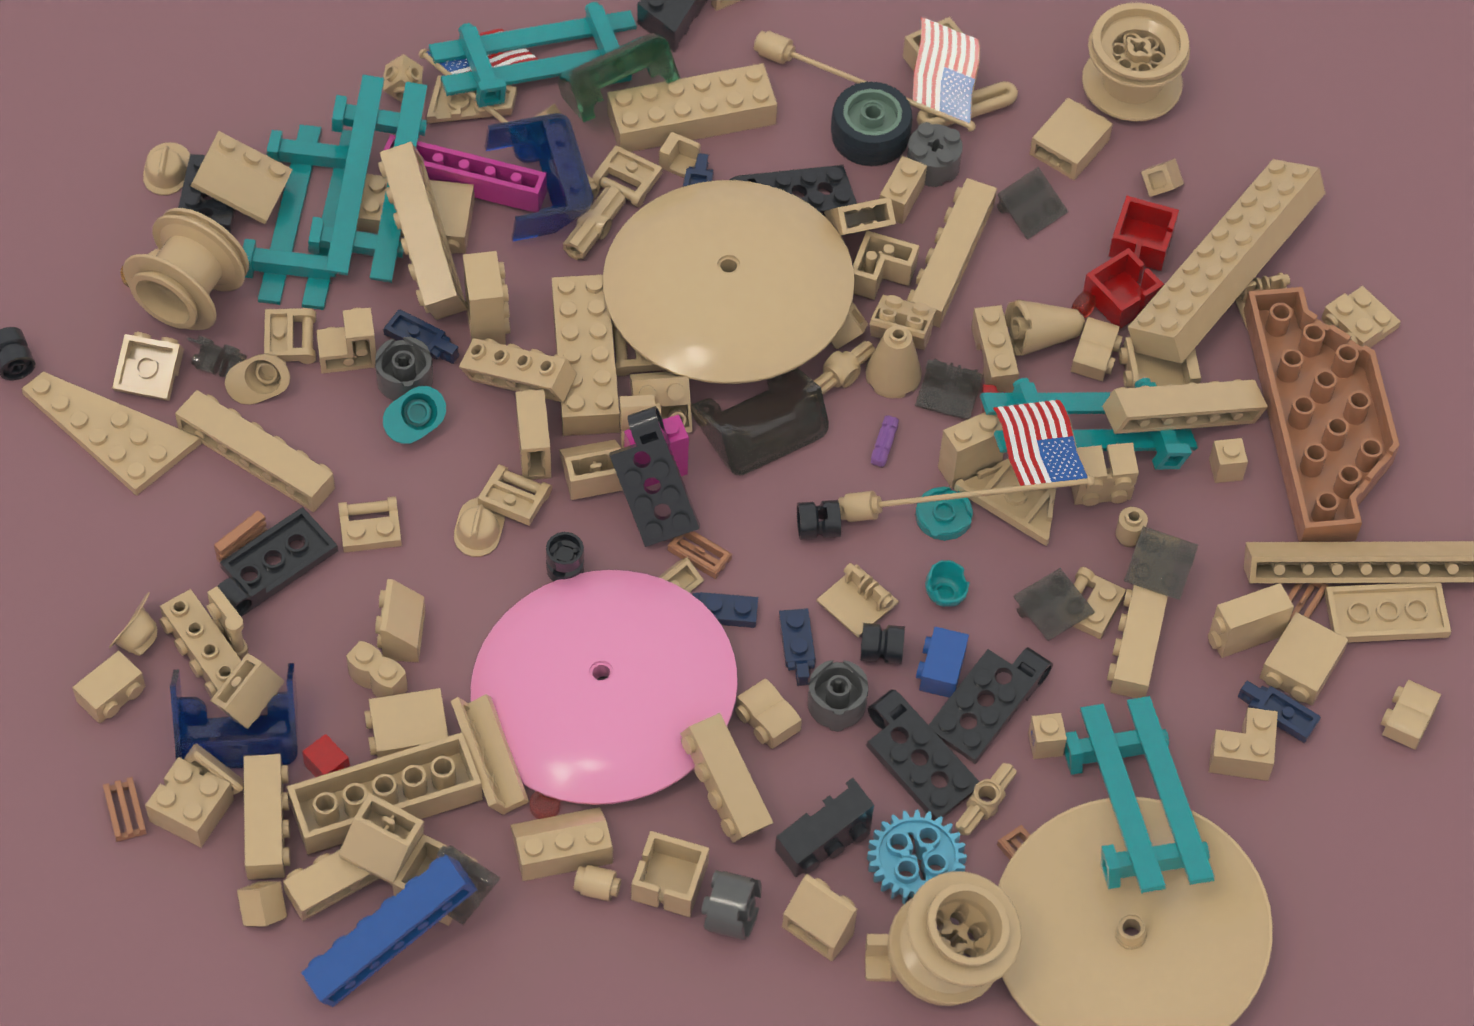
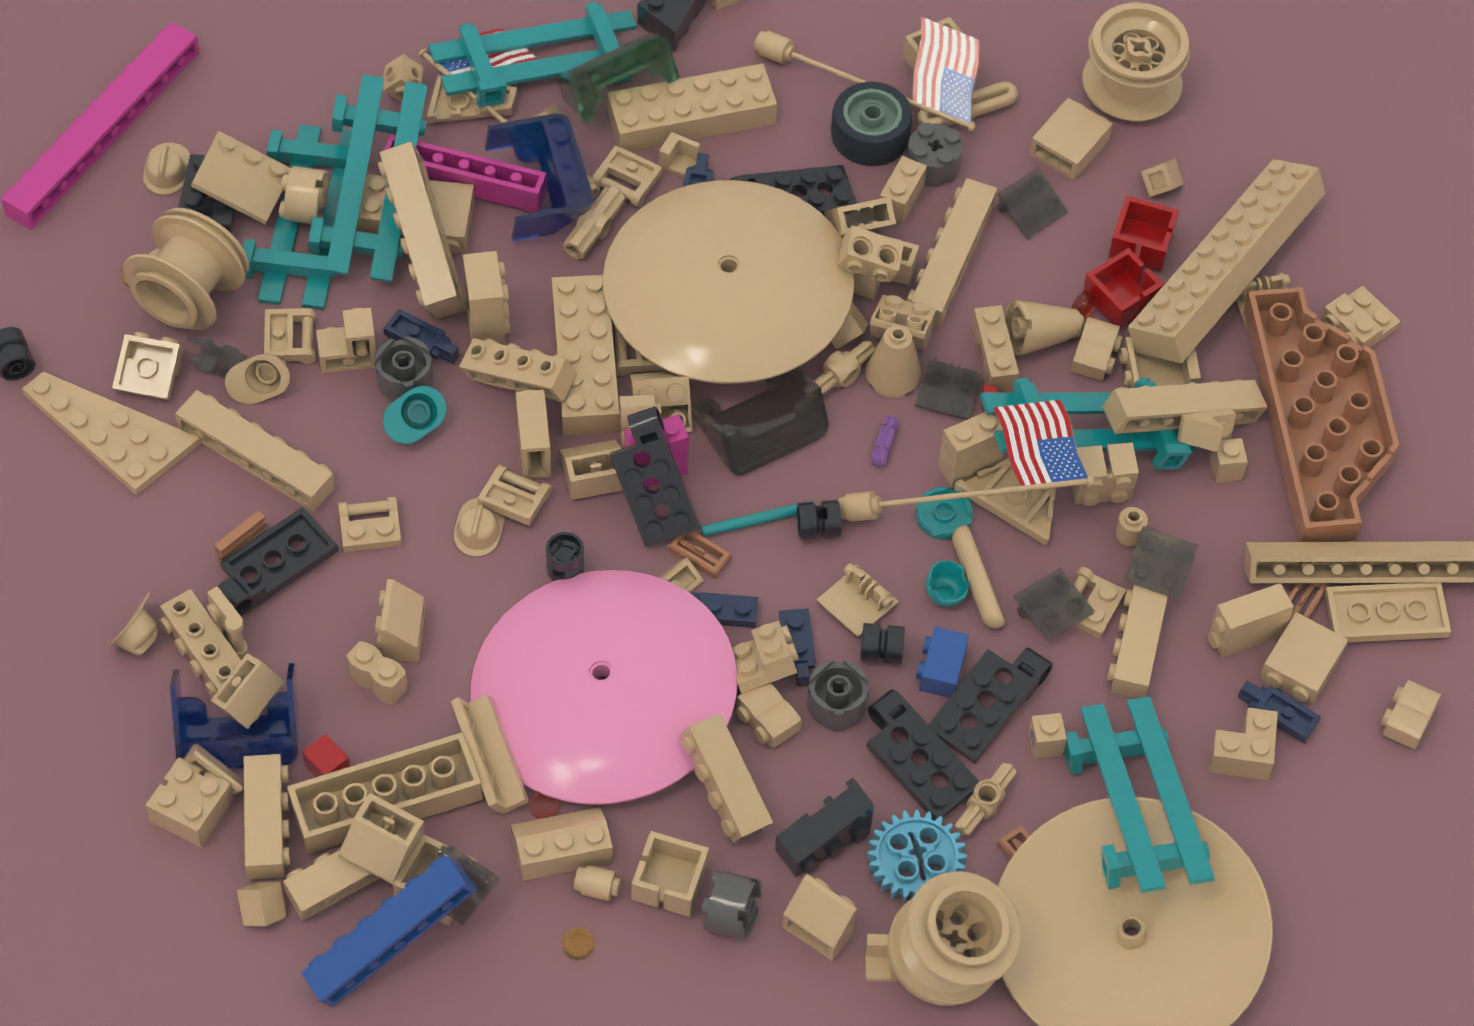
(100, 125): none -> dark pink brick
(109, 687): tan brick -> none
(119, 788): nougat tile -> none
(304, 194): none -> tan brick
(405, 721): tan brick -> none
(578, 943): none -> clear yellow tile
(749, 520): none -> teal bar
(765, 657): none -> tan plate
(871, 249): none -> tan brick
(978, 578): none -> tan piece
(1206, 428): none -> tan slope

